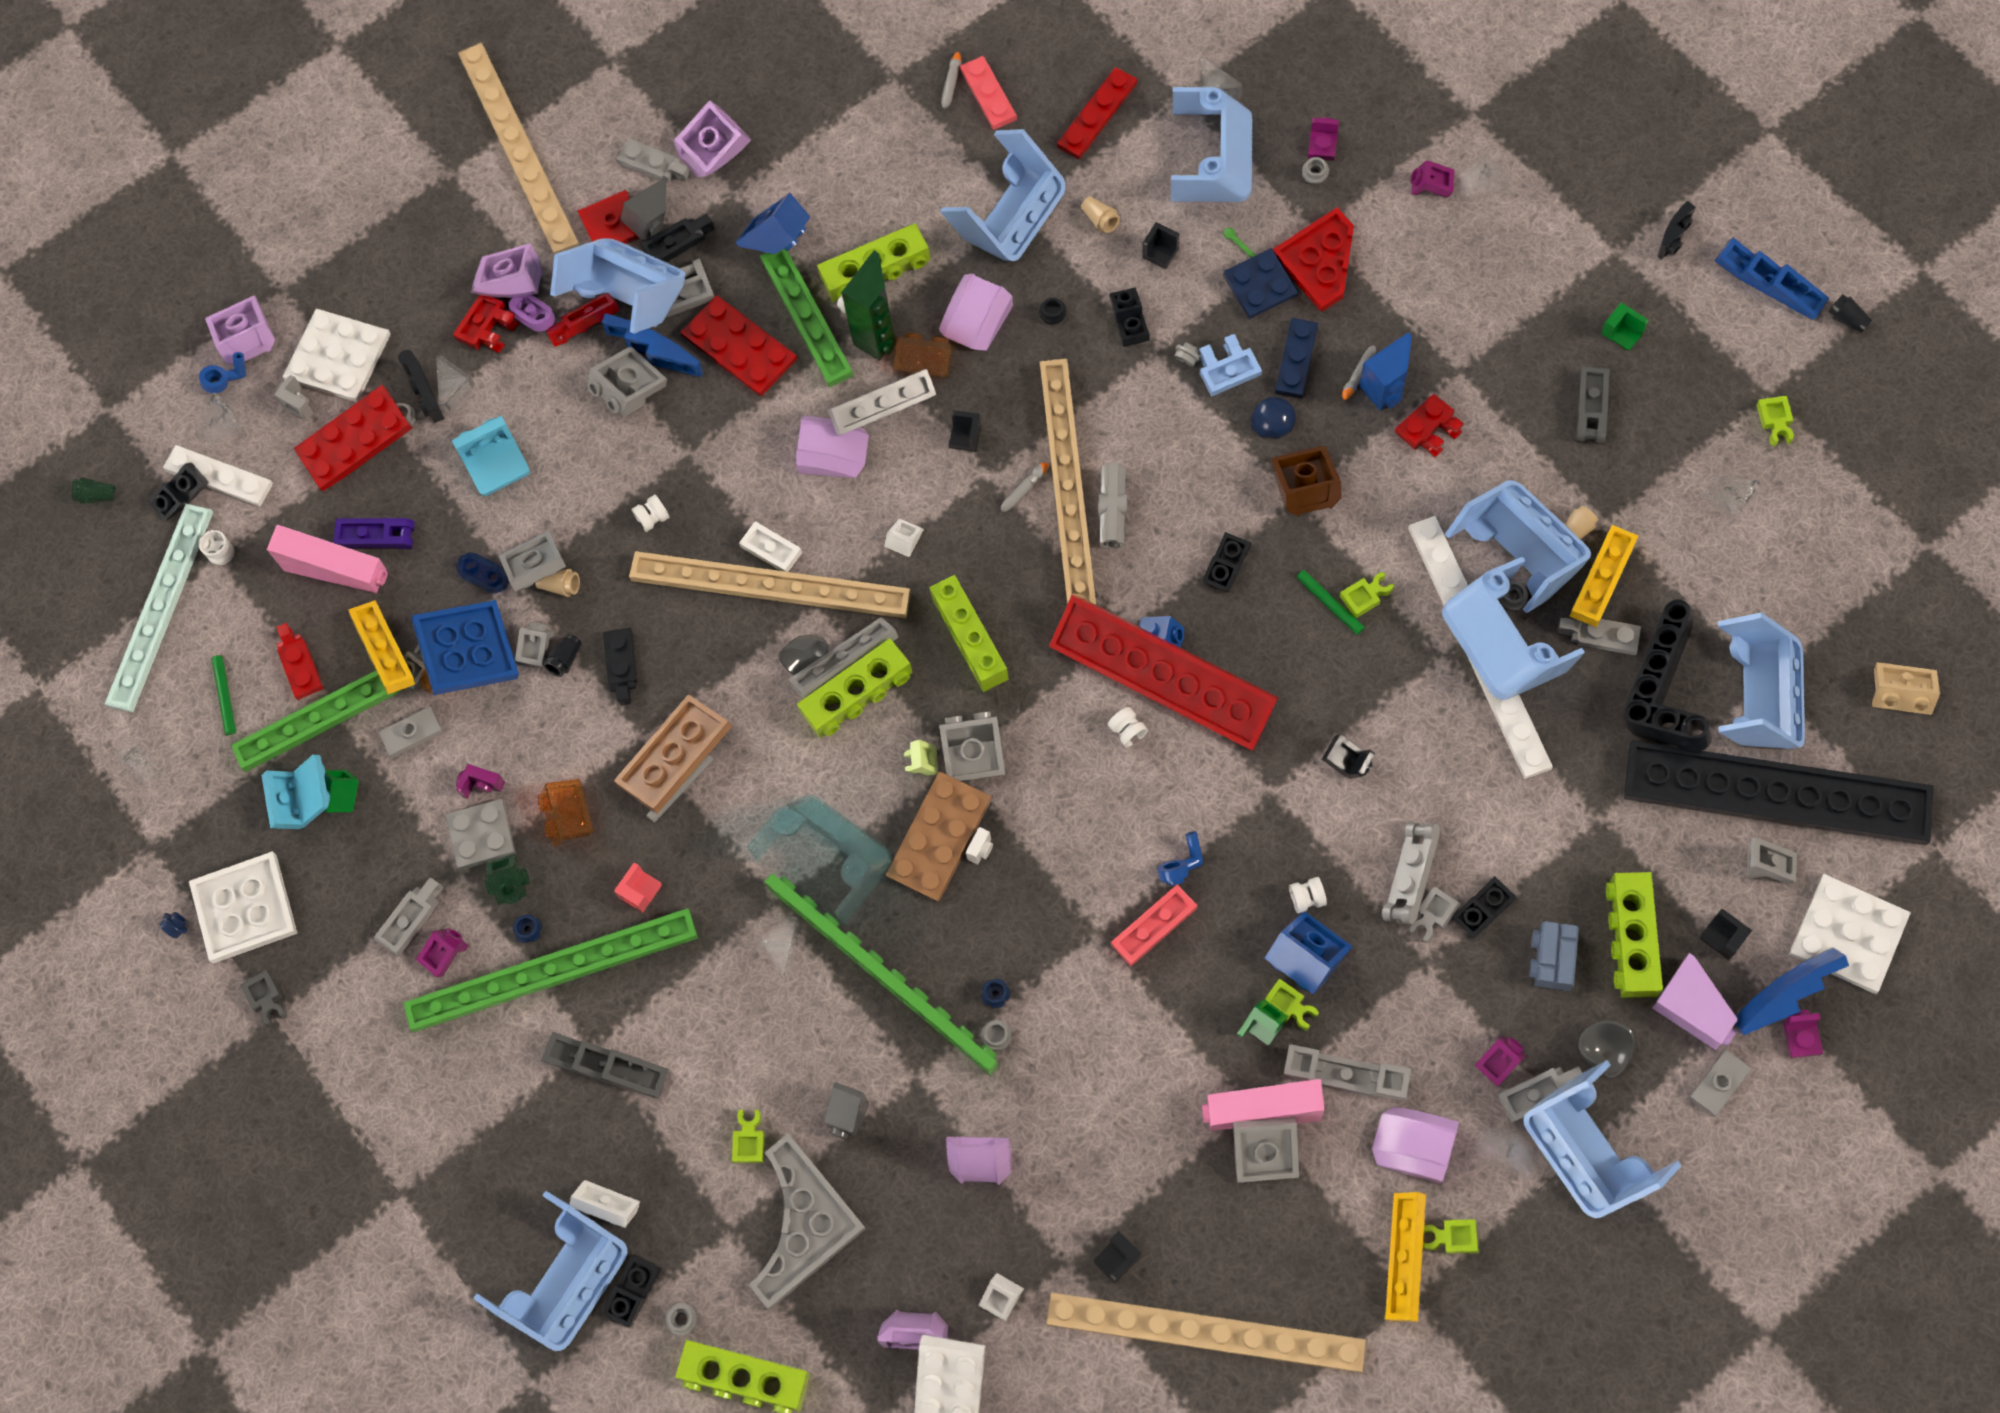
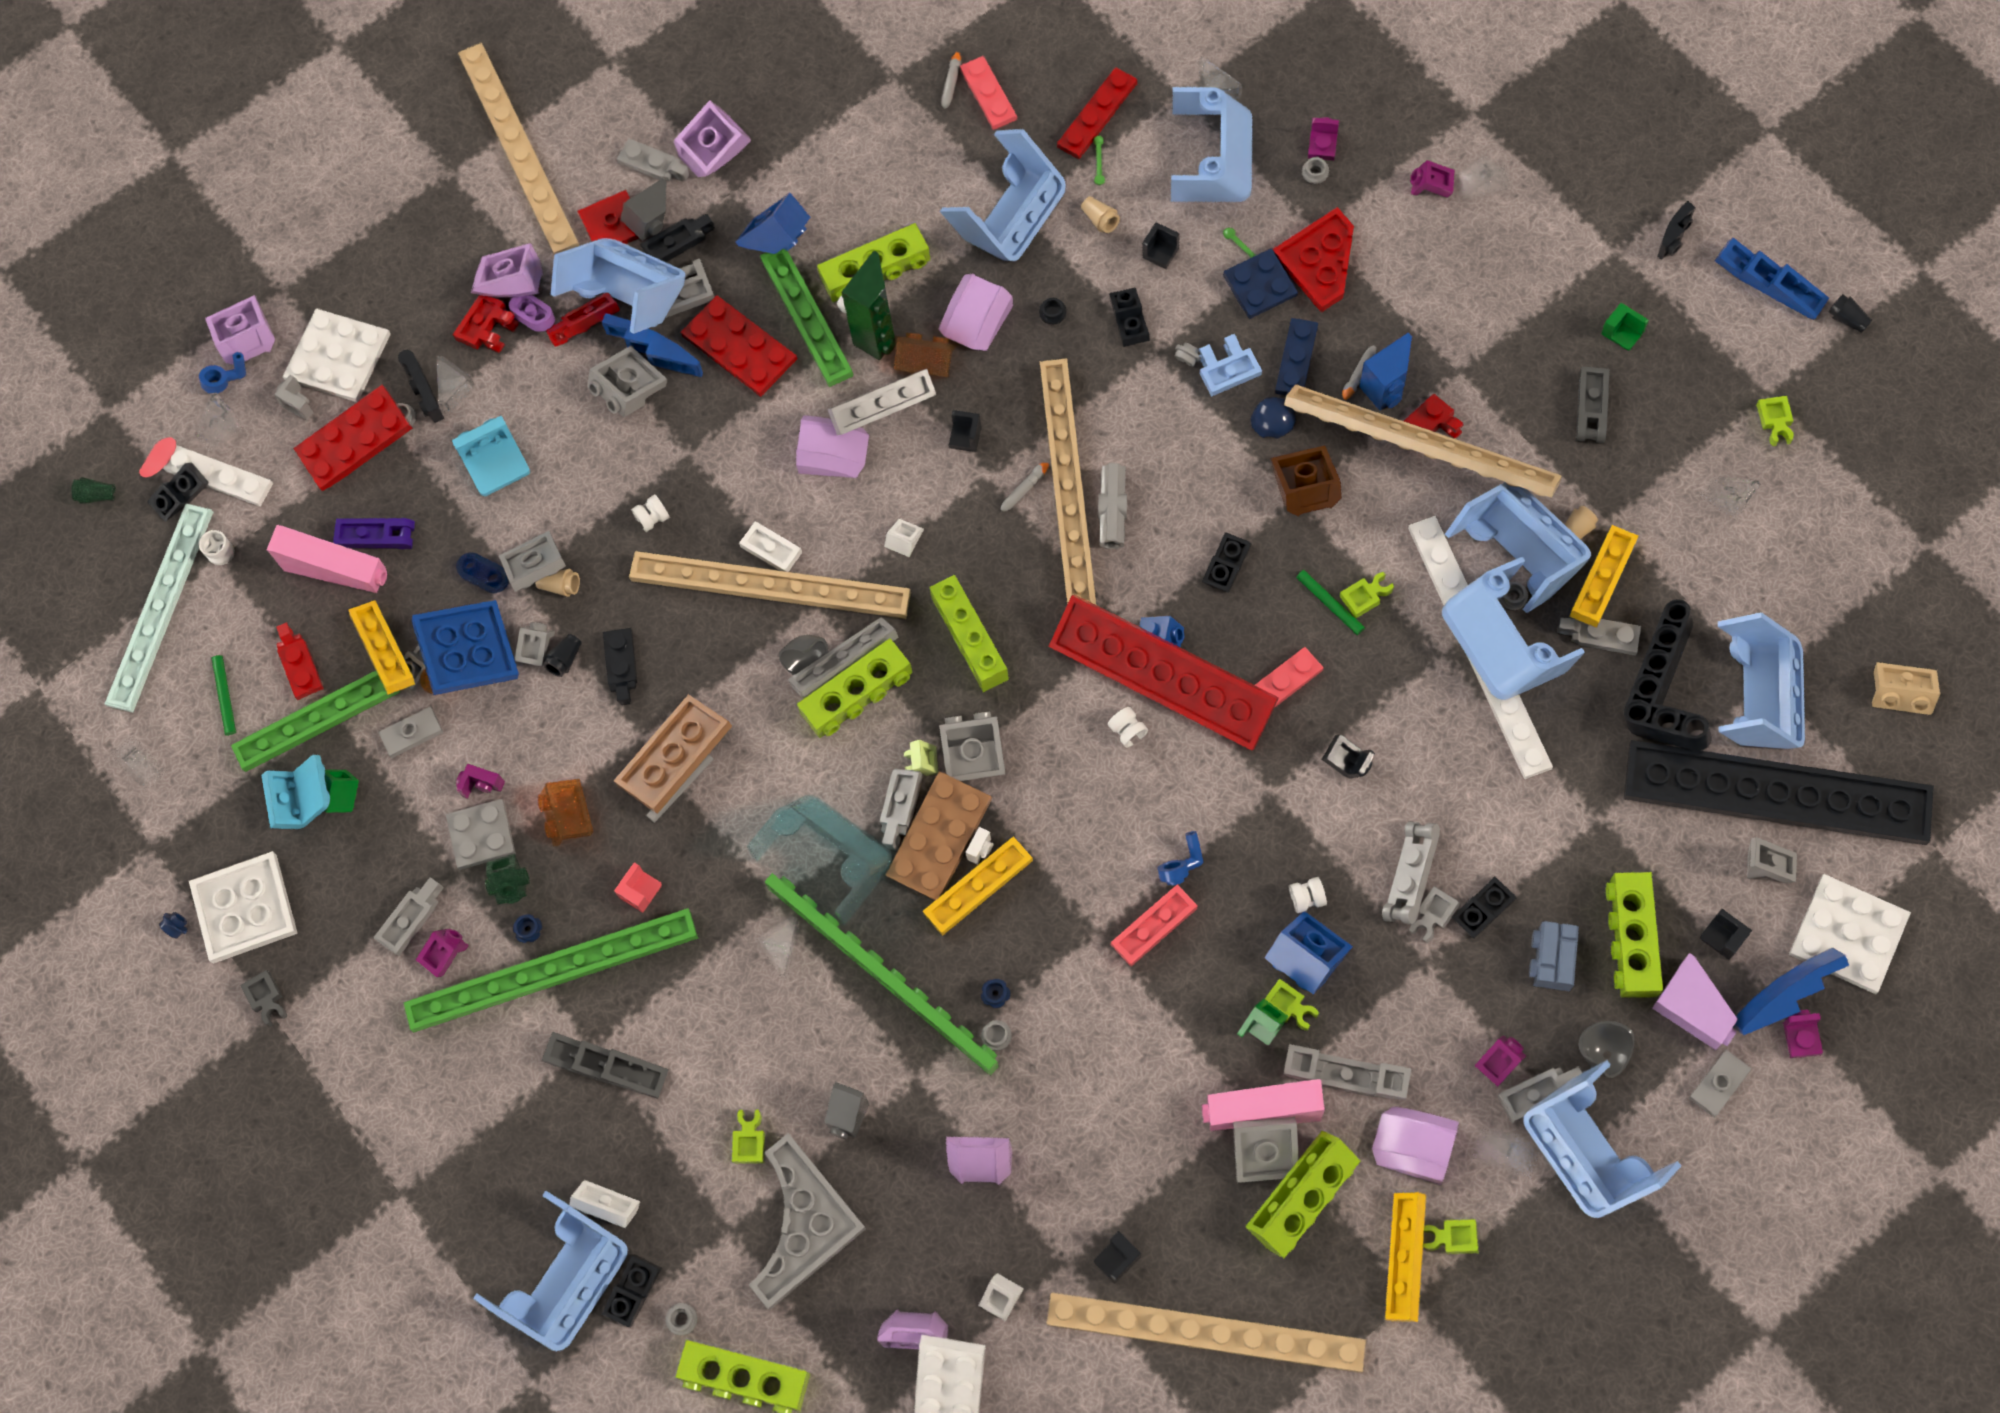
(158, 457): none -> coral sticker
(899, 806): none -> light grey hinge
(977, 886): none -> yellow plate
(1099, 178): none -> bright green hinge
(1291, 675): none -> coral plate
(1303, 1194): none -> lime brick
(1422, 440): none -> tan plate

